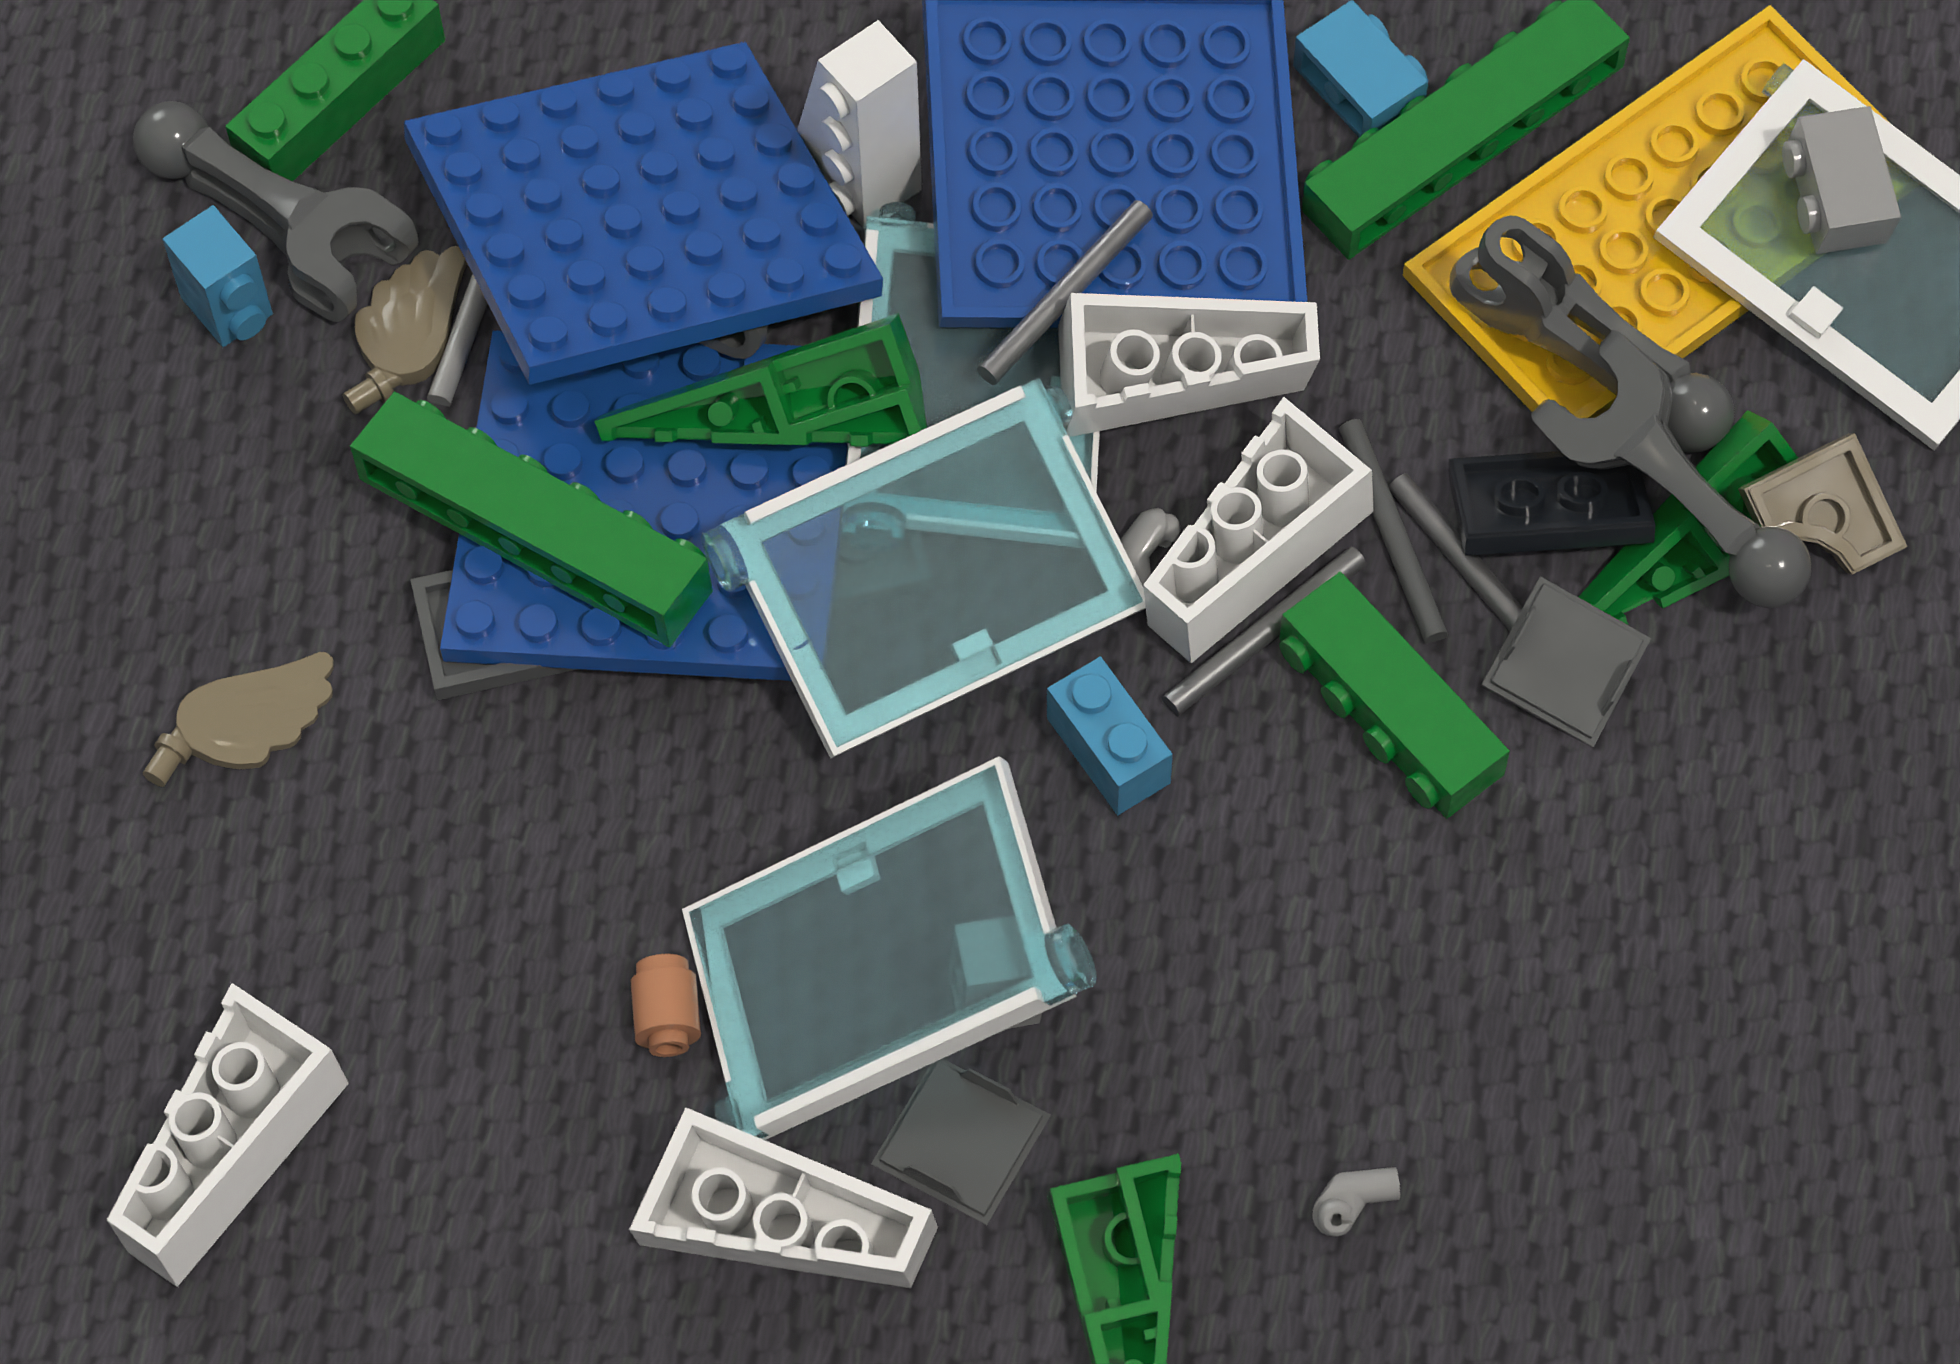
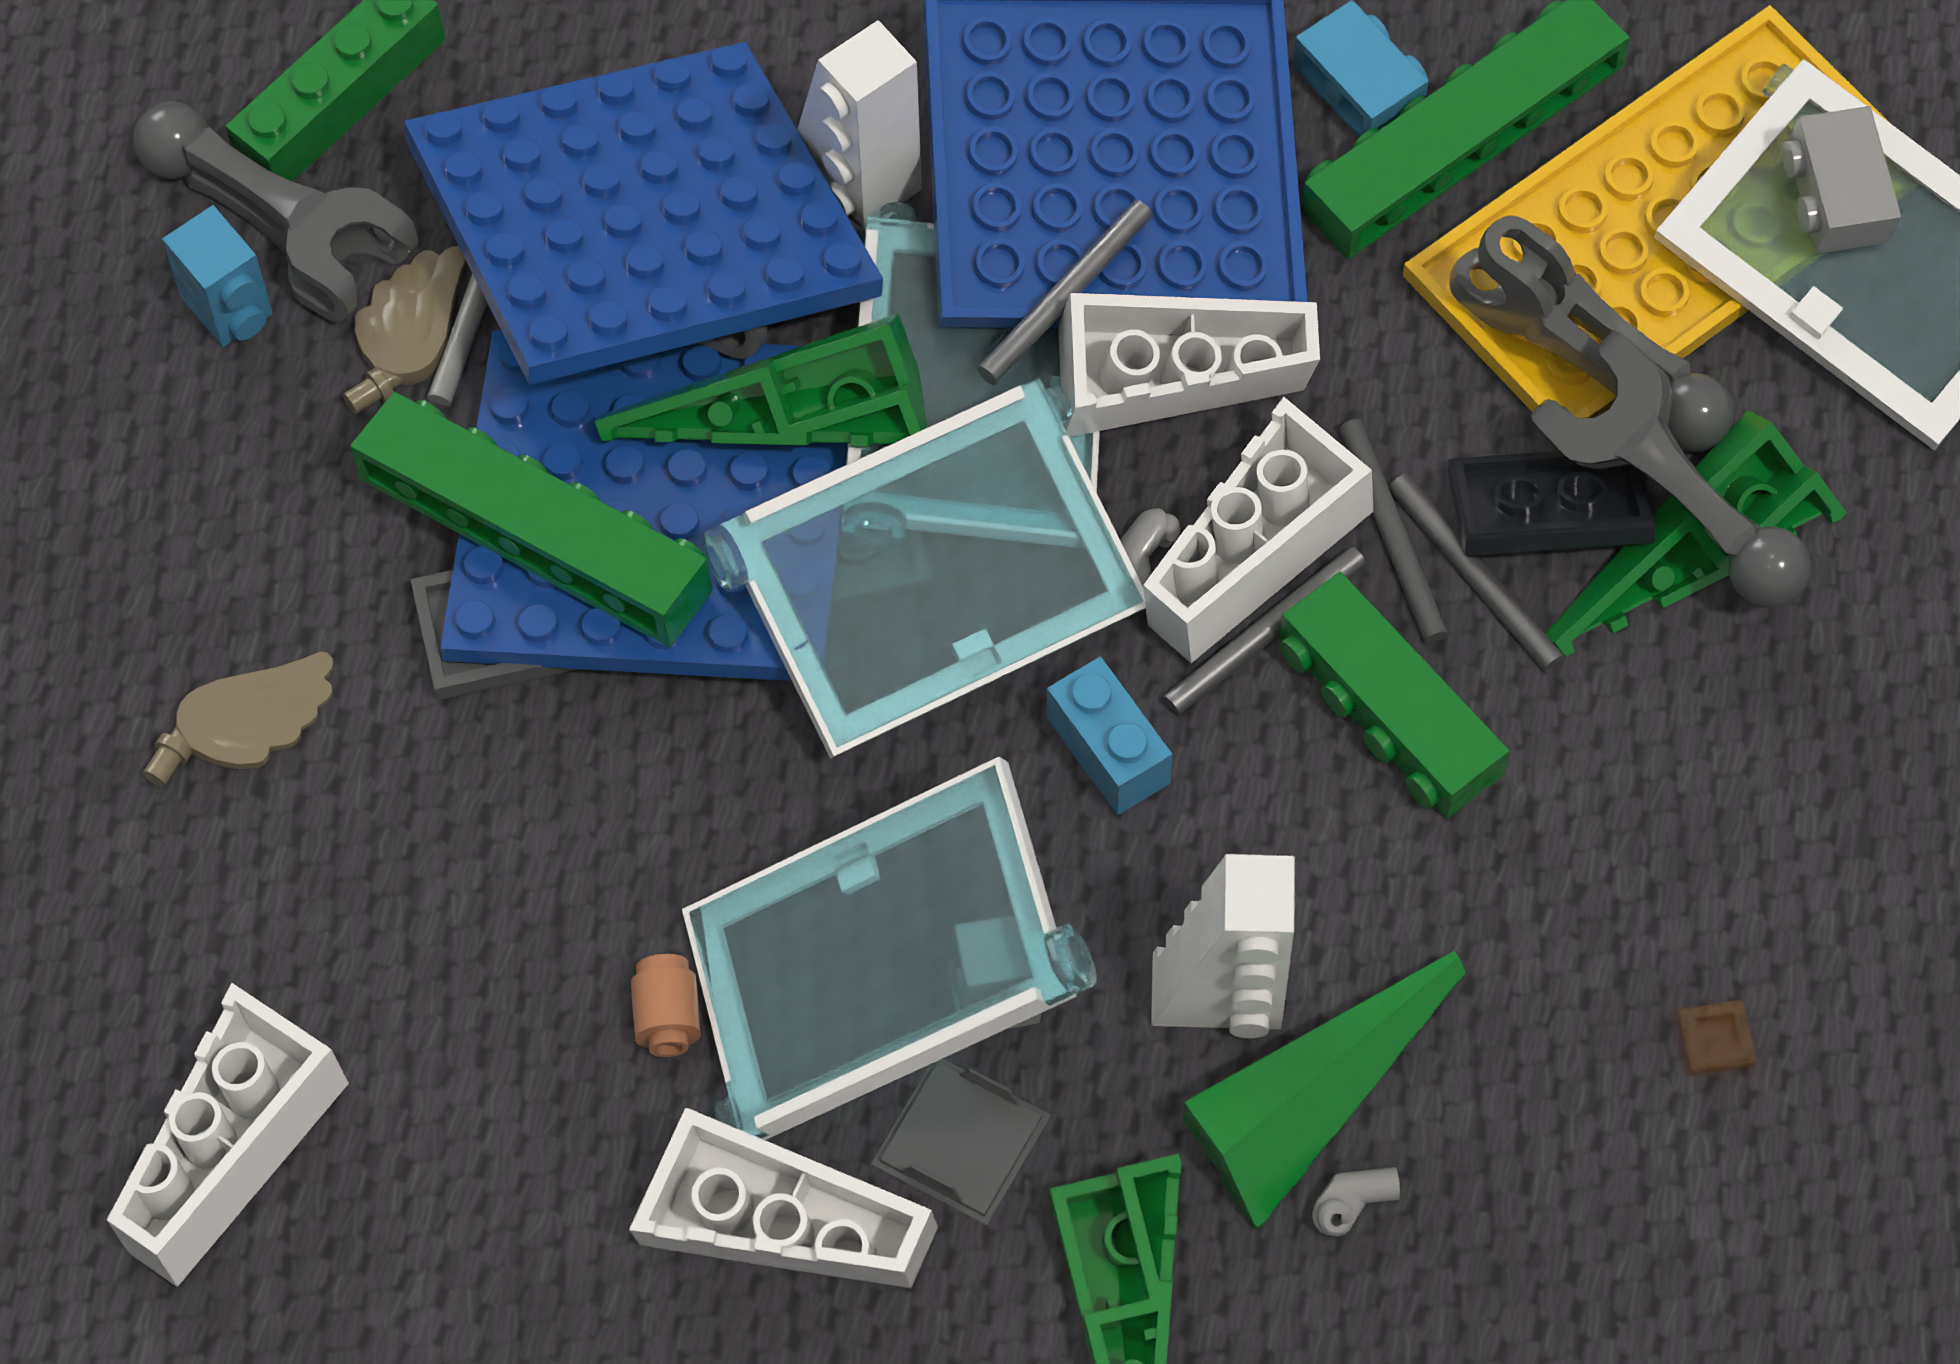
(1231, 951): none -> white wedge
(1286, 1108): none -> green wedge
(1566, 662): dark grey piece -> none
(1716, 1037): none -> clear orange tile
(1831, 502): dark tan tile -> none

